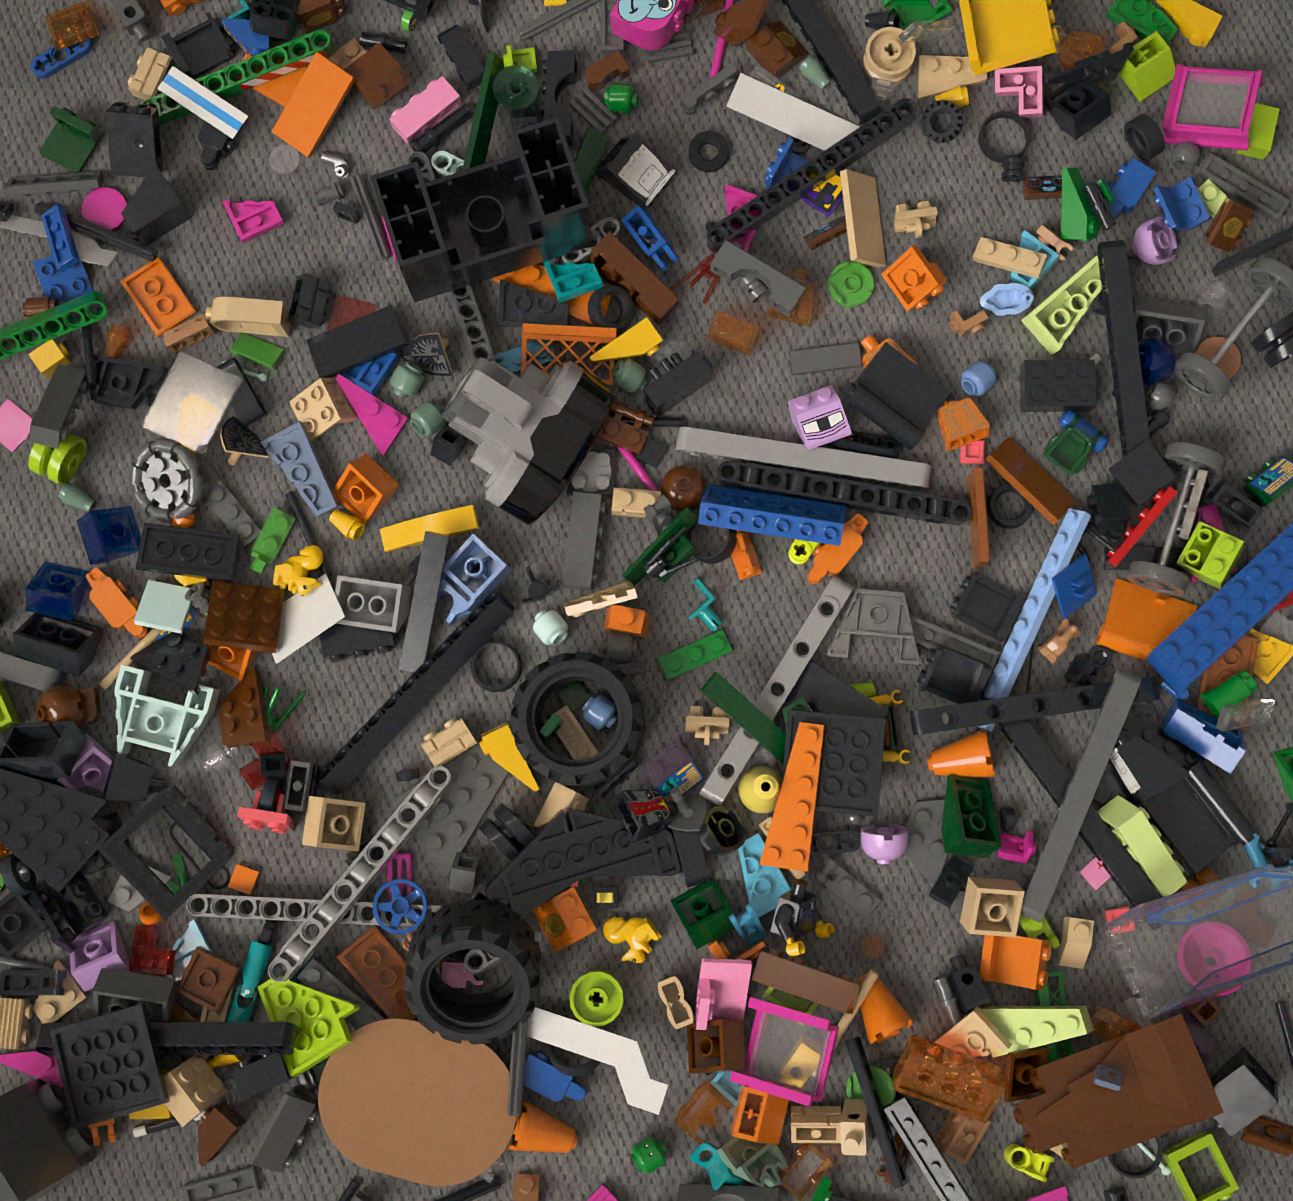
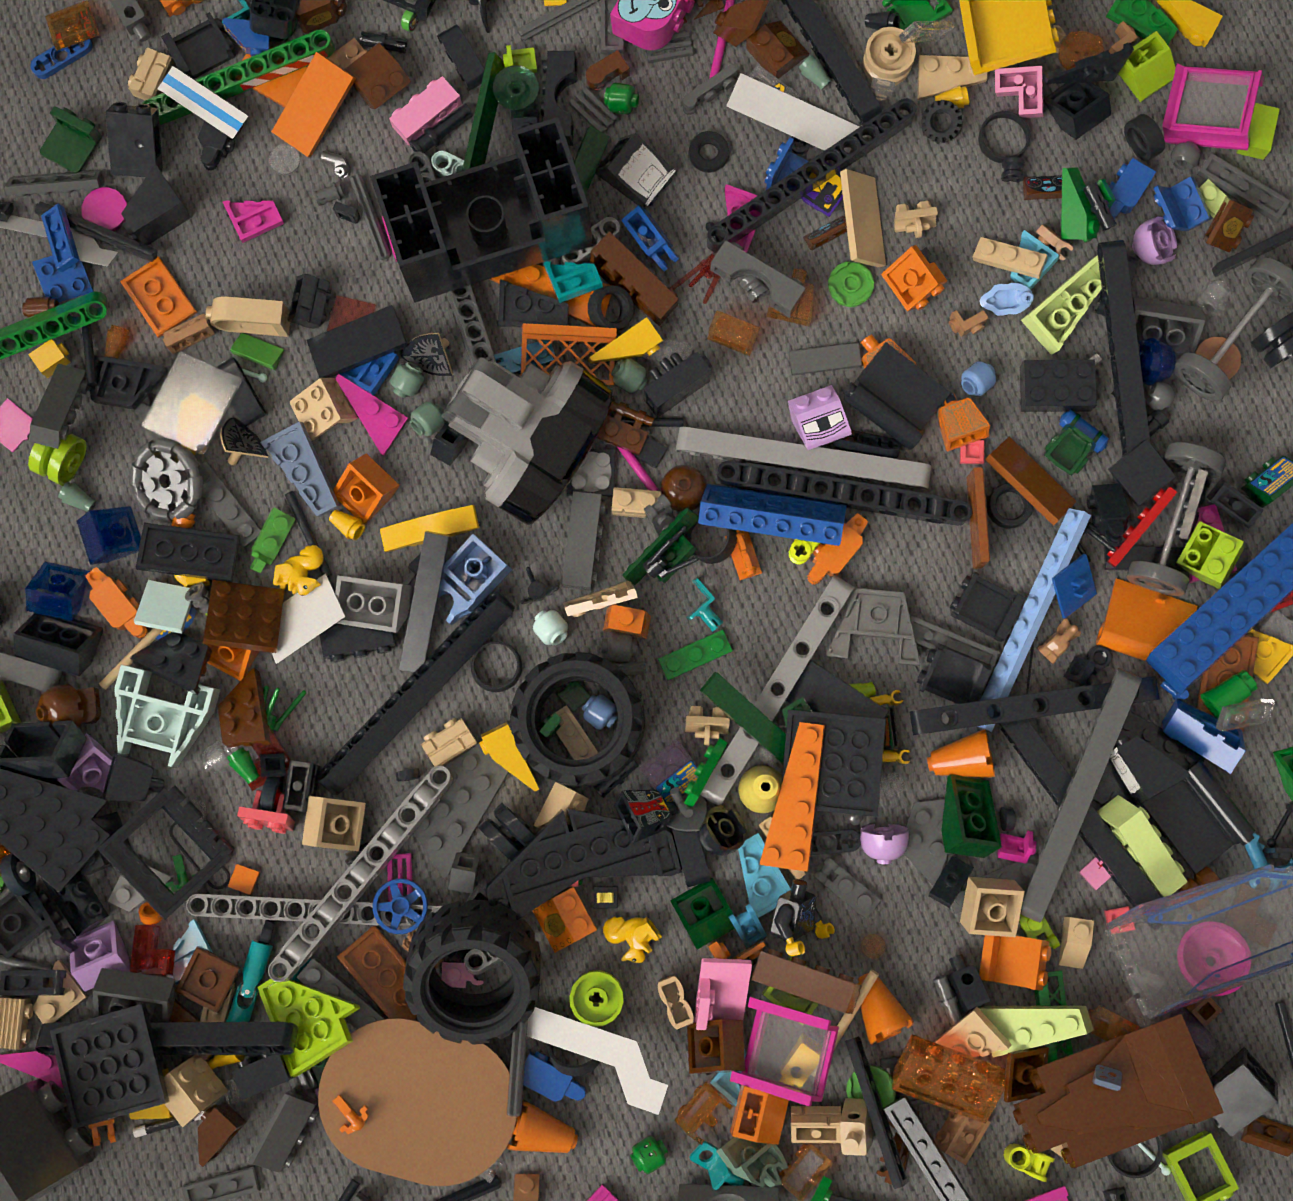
(243, 764): none -> green cone
(357, 1122): none -> orange piece
(704, 771): none -> green plate

